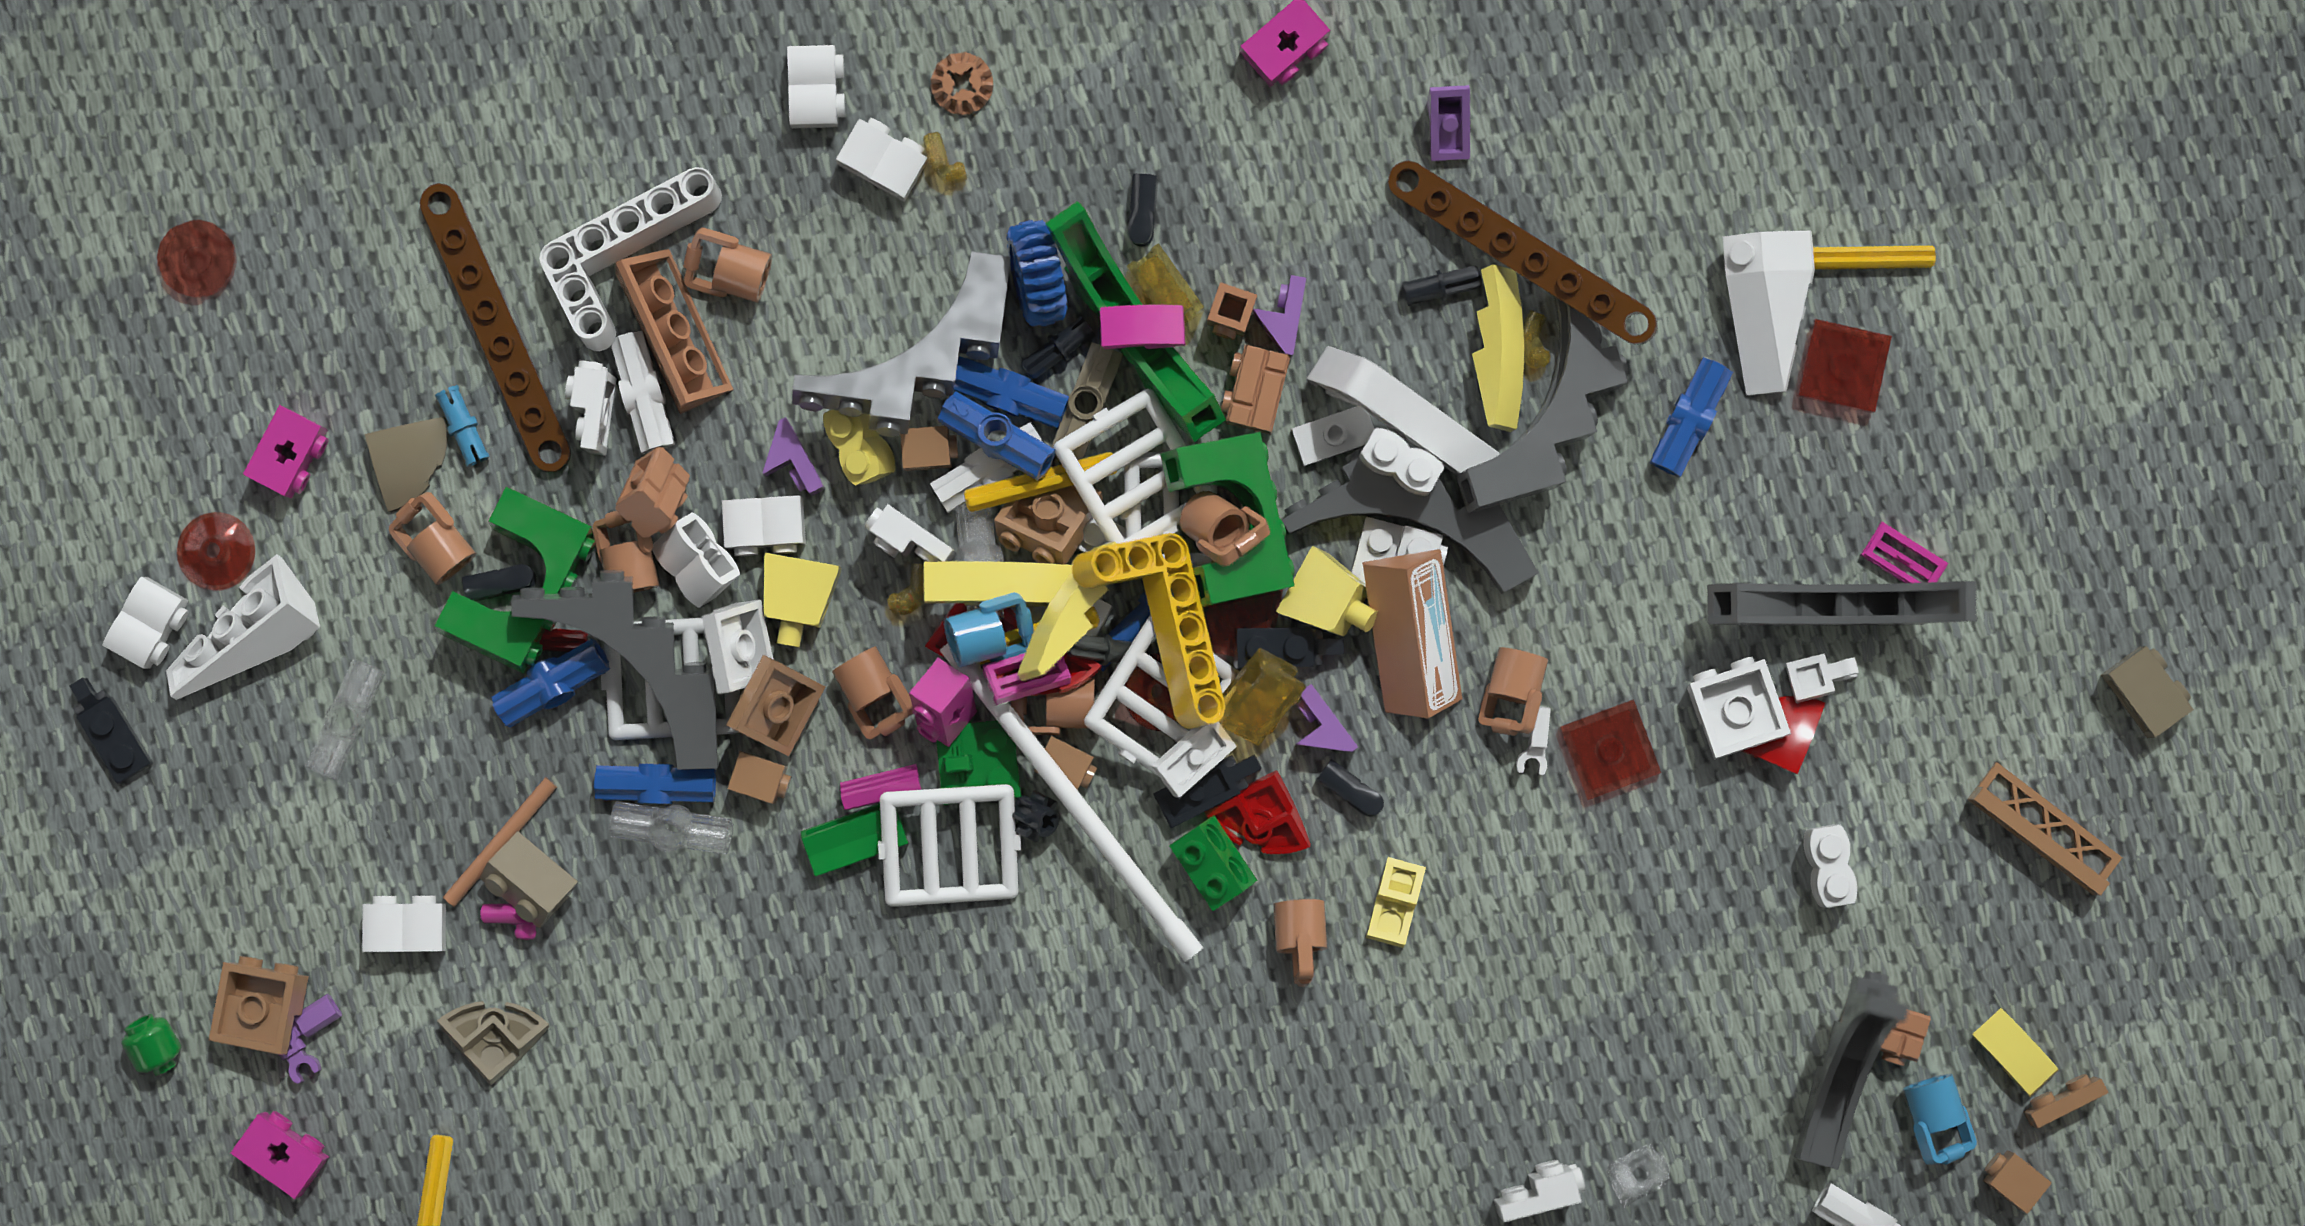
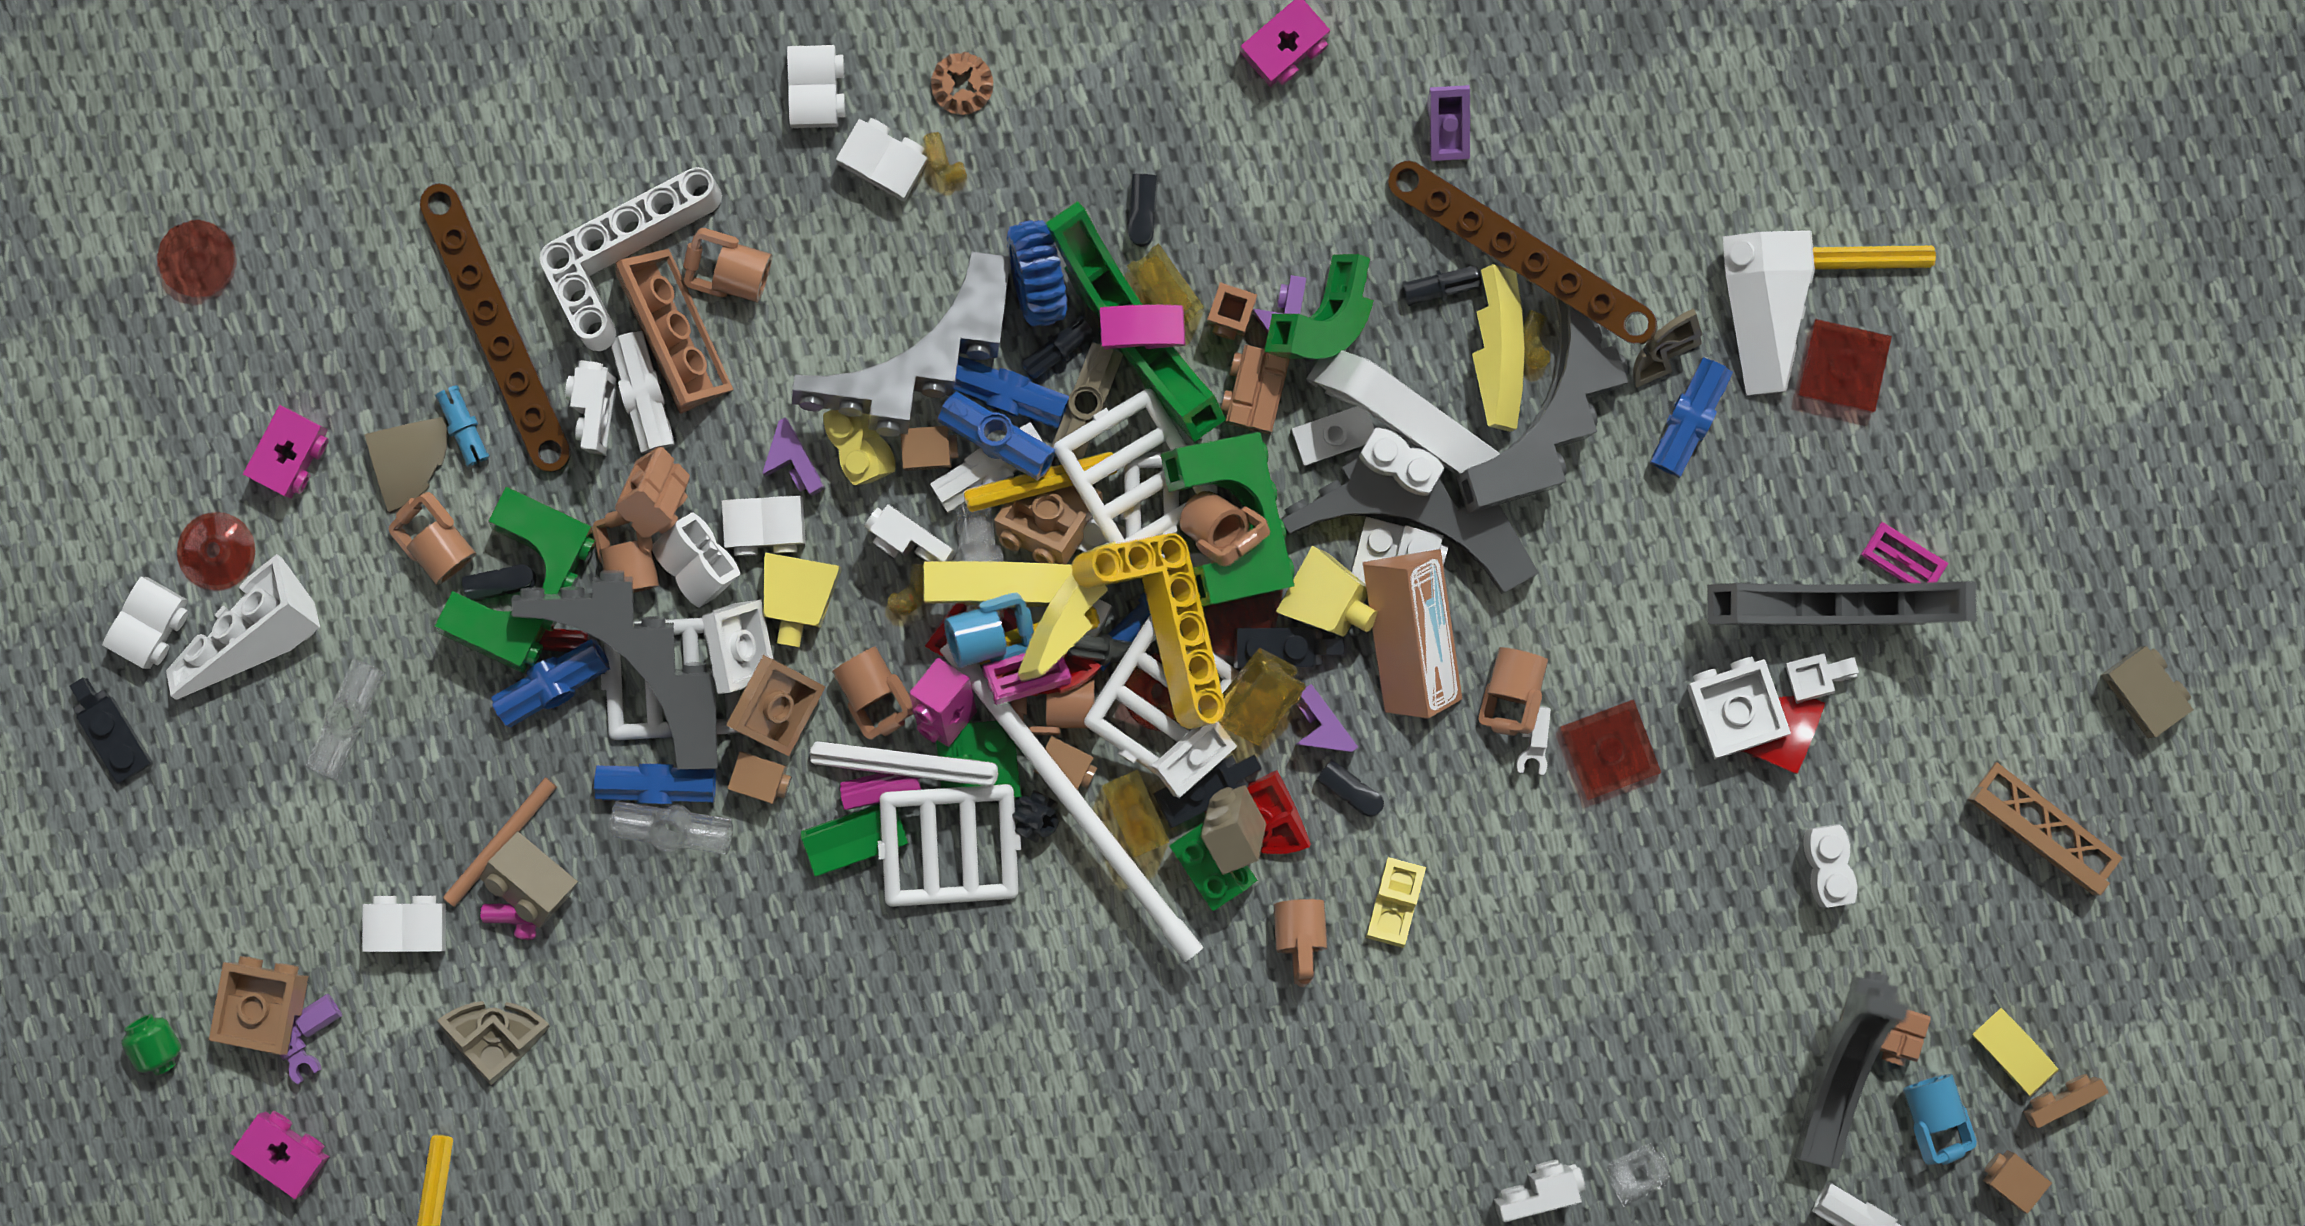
(904, 763): none -> white axle
(1135, 813): none -> clear yellow brick
(1233, 829): none -> dark tan brick
(1336, 320): none -> green arch
(1669, 341): none -> dark tan brick

